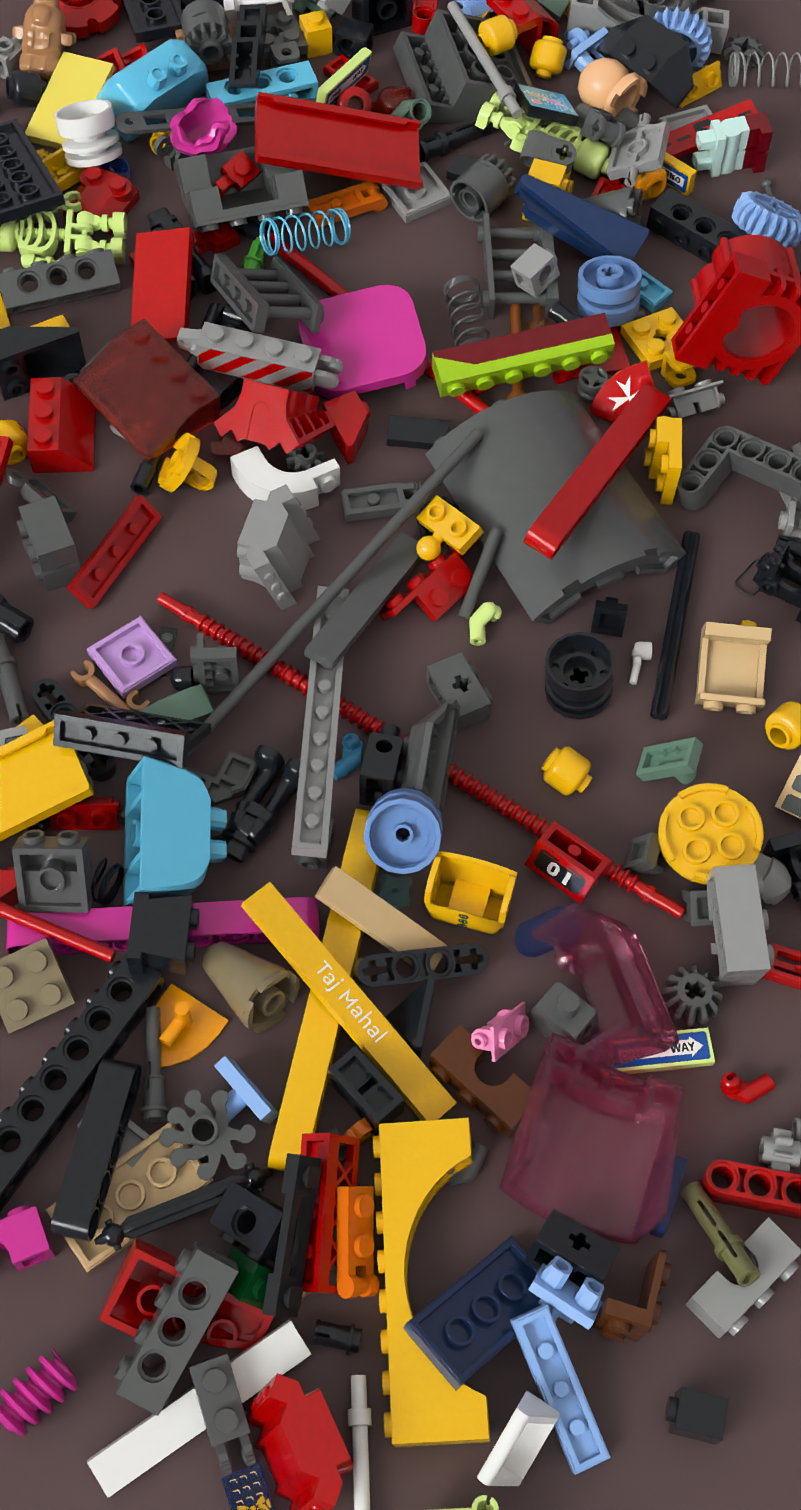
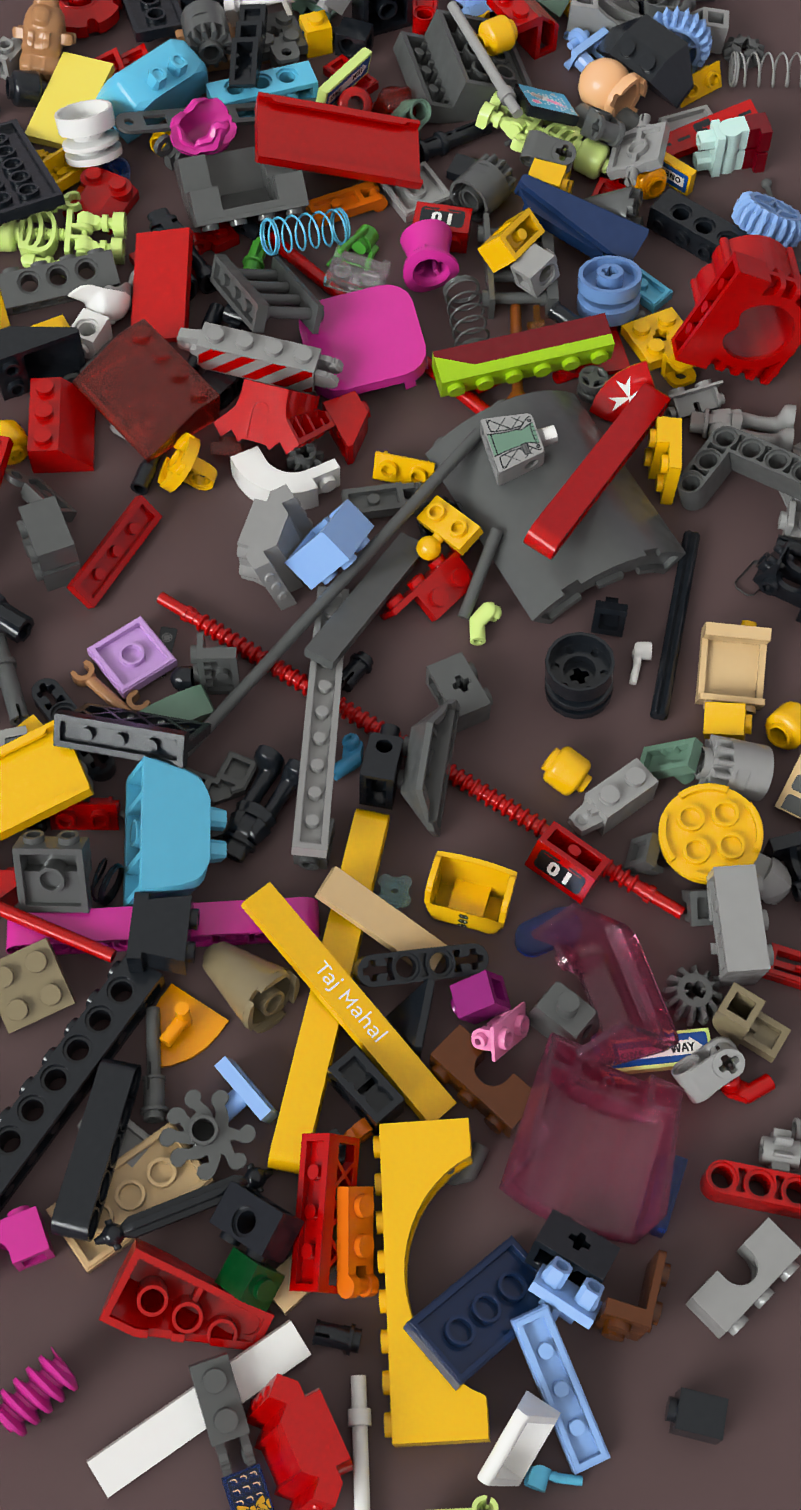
(94, 331): none -> white brick
(107, 300): none -> white hair
(153, 1386): dark grey brick -> none
(238, 173): red plate -> none
(283, 1290): black container -> none
(330, 545): none -> light blue piece
(351, 278): none -> clear plate
(357, 667): none -> black pin
(361, 242): none -> bright green plant
(383, 835): medium blue wheel -> none
(401, 469): none -> yellow hinge
(415, 432): black tile -> none
(428, 255): none -> dark pink hat
(456, 217): none -> brick
(479, 997): none -> magenta brick
(511, 240): none -> yellow brick
(515, 444): none -> light grey torso
(539, 1475): none -> medium azure hand
(548, 56): yellow head -> none
(614, 799): none -> light grey hinge
(704, 1070): none -> light grey piece
(727, 720): none -> yellow brick
(737, 764): none -> light grey gear
(741, 1266): olive pin -> none
(744, 1023): none -> dark tan brick
(778, 429): none -> light grey piece

